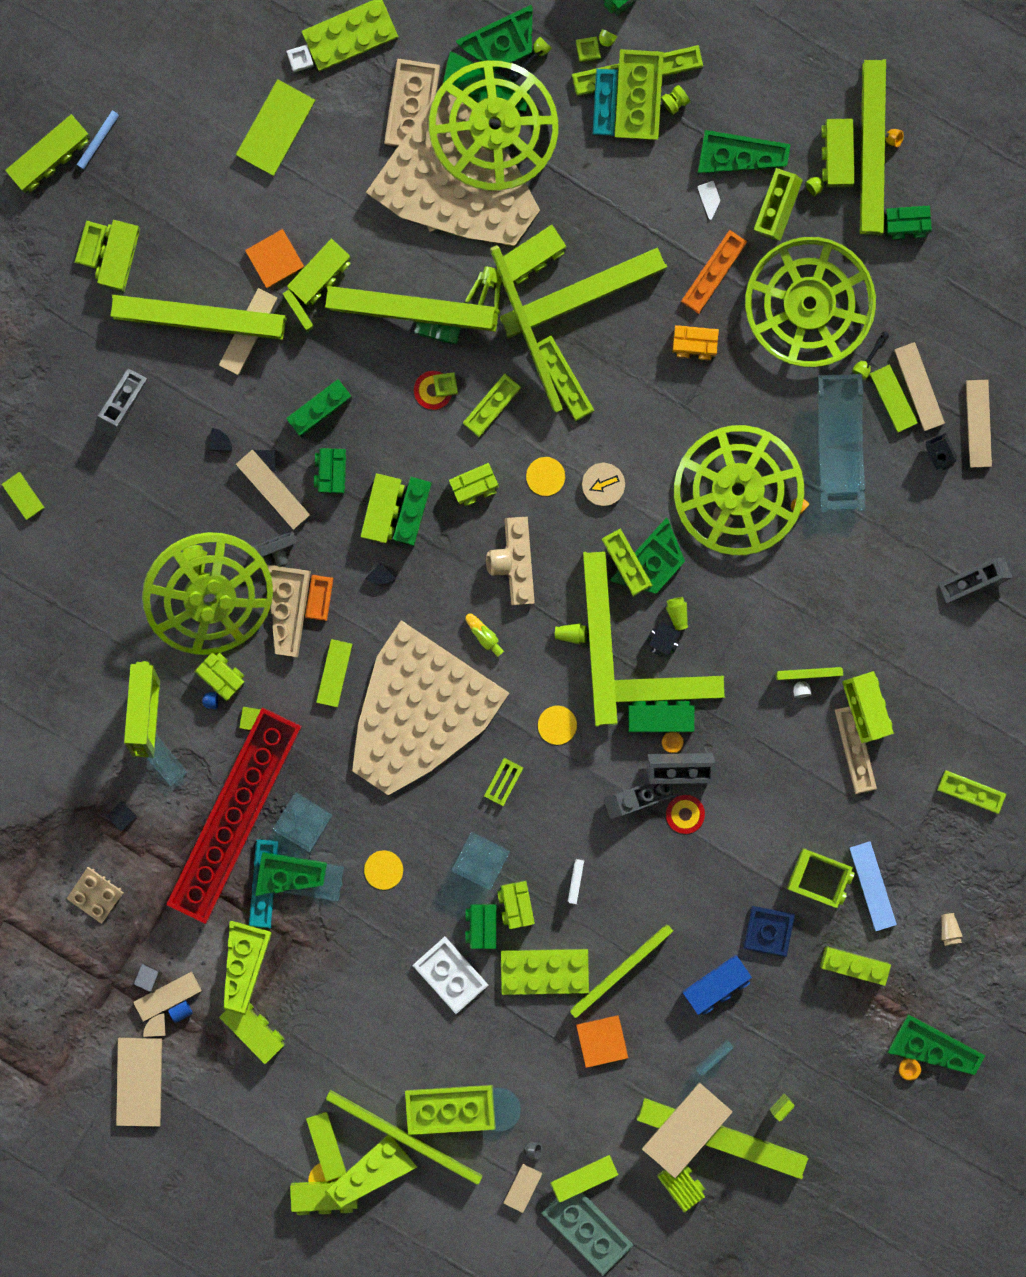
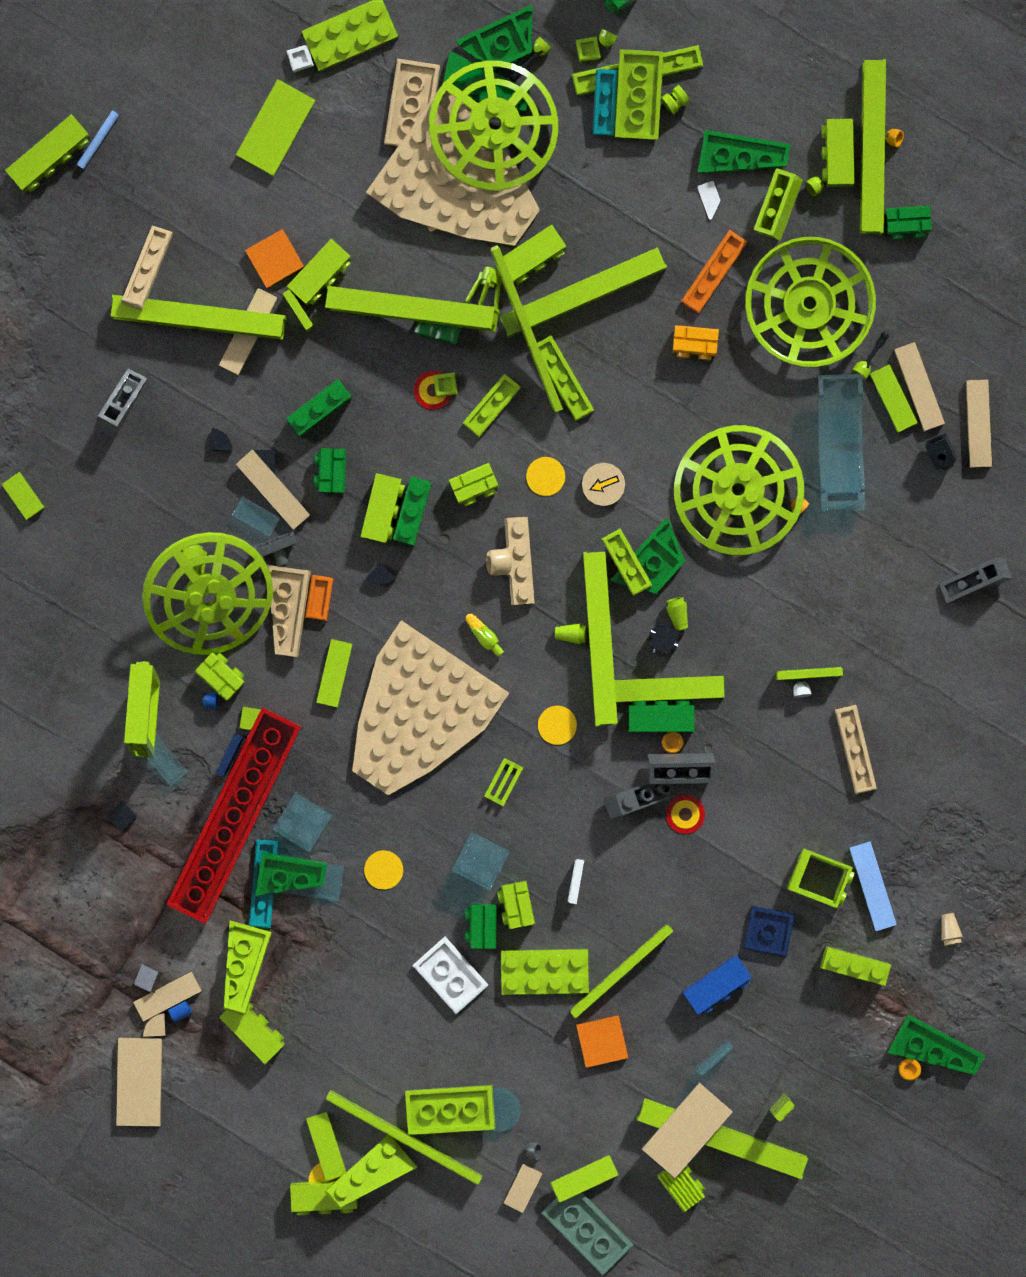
(91, 244): lime tile -> none
(95, 895): tan hinge -> none
(117, 255): lime brick -> none
(147, 267): none -> tan tile
(230, 754): none -> dark blue tile
(256, 516): none -> clear light blue tile
(868, 707): lime brick -> none
(971, 792): lime tile -> none

